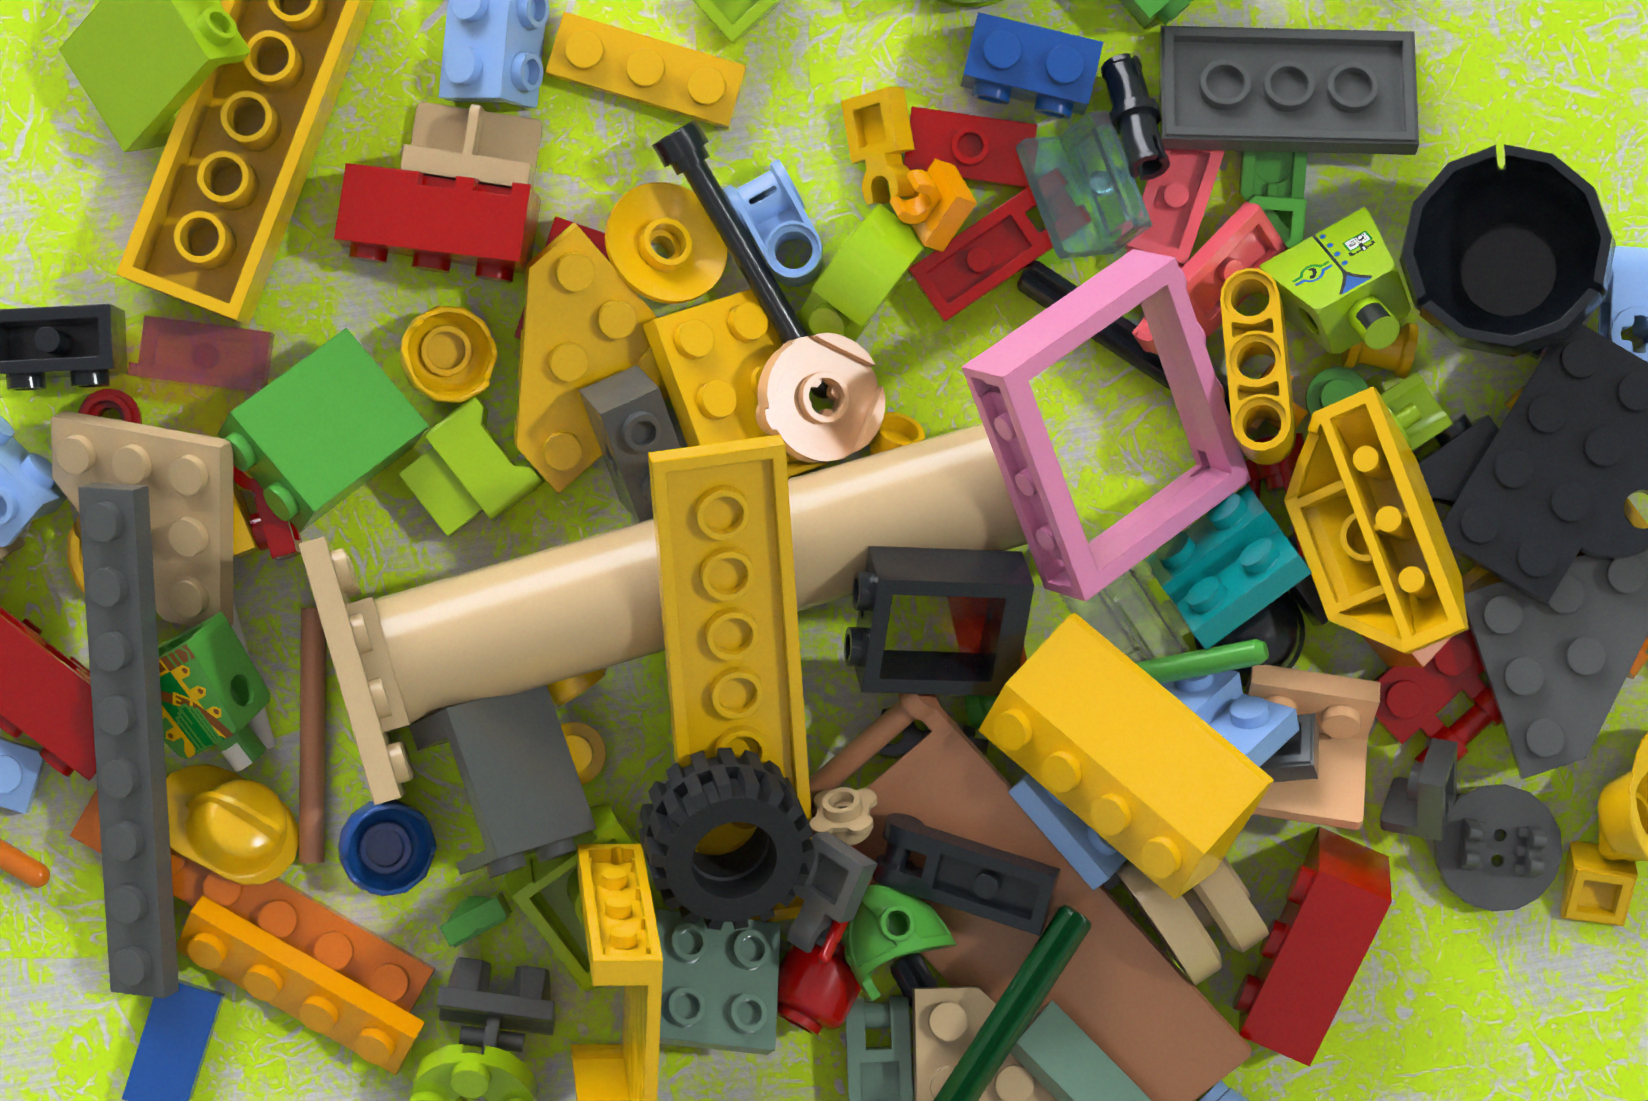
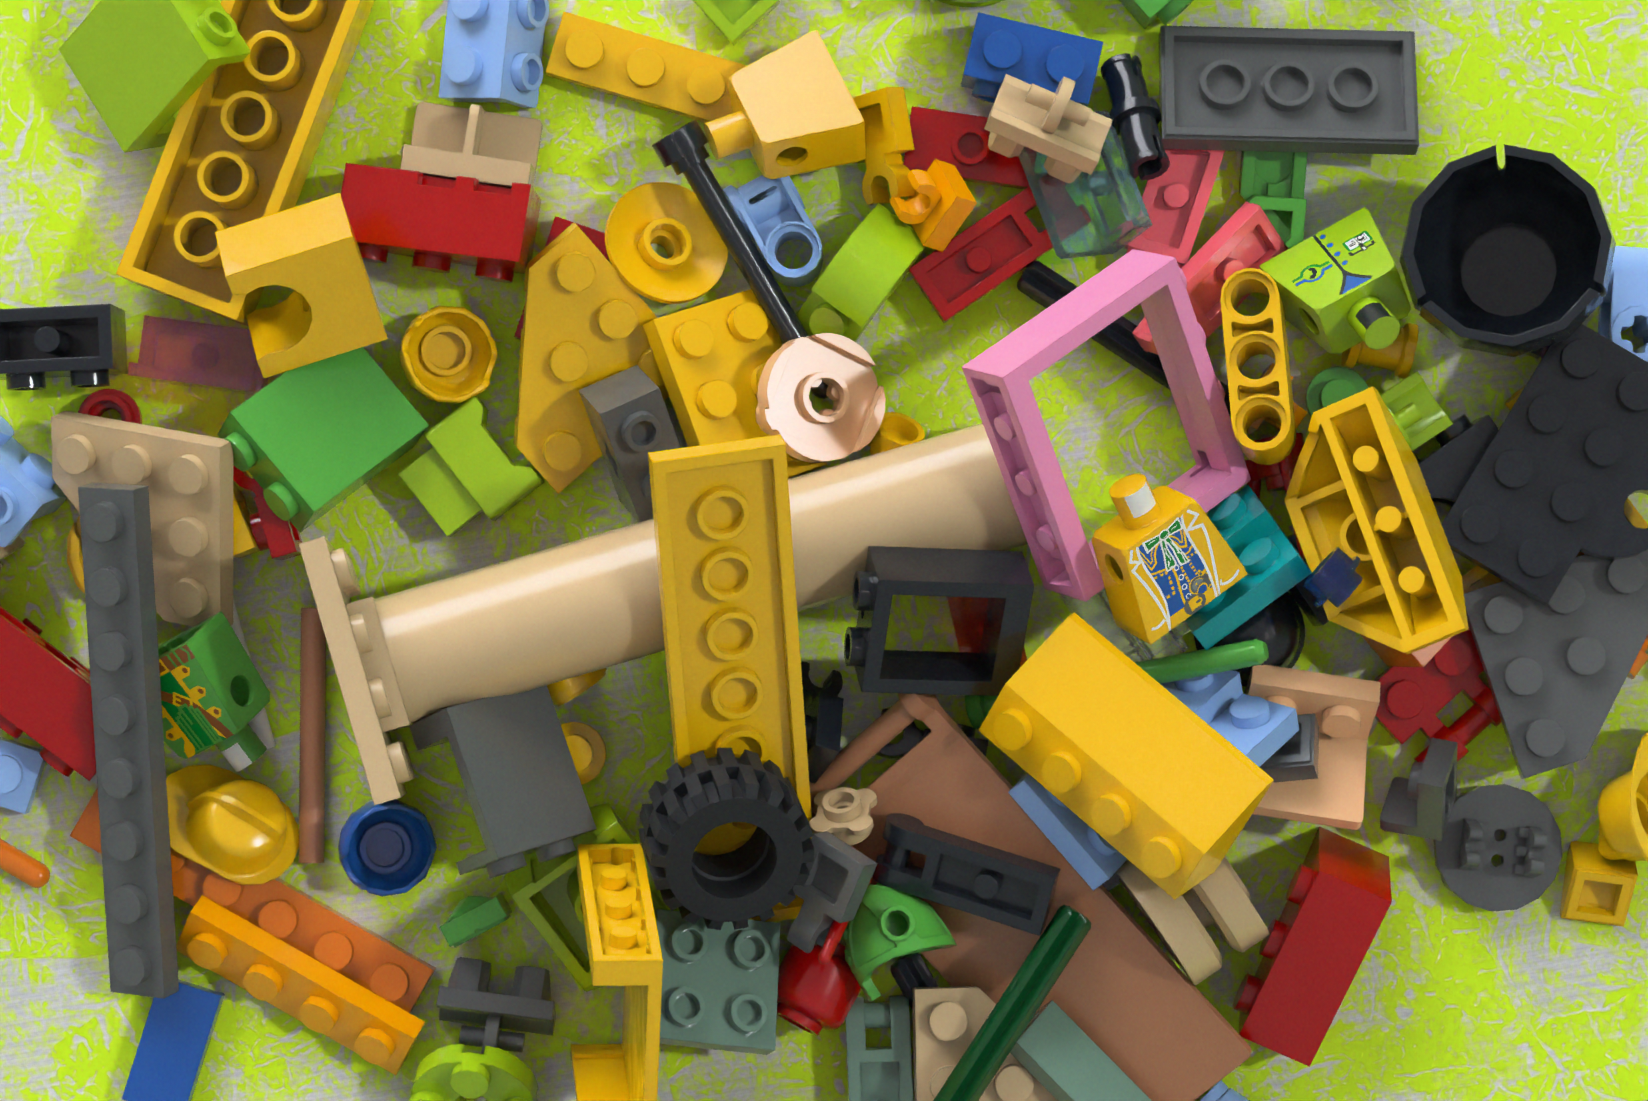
(321, 261): none -> yellow piece
(791, 113): none -> yellow torso
(822, 720): none -> black plate
(1047, 124): none -> tan hips
(1160, 558): none -> yellow torso
(1334, 578): none -> clear blue plate

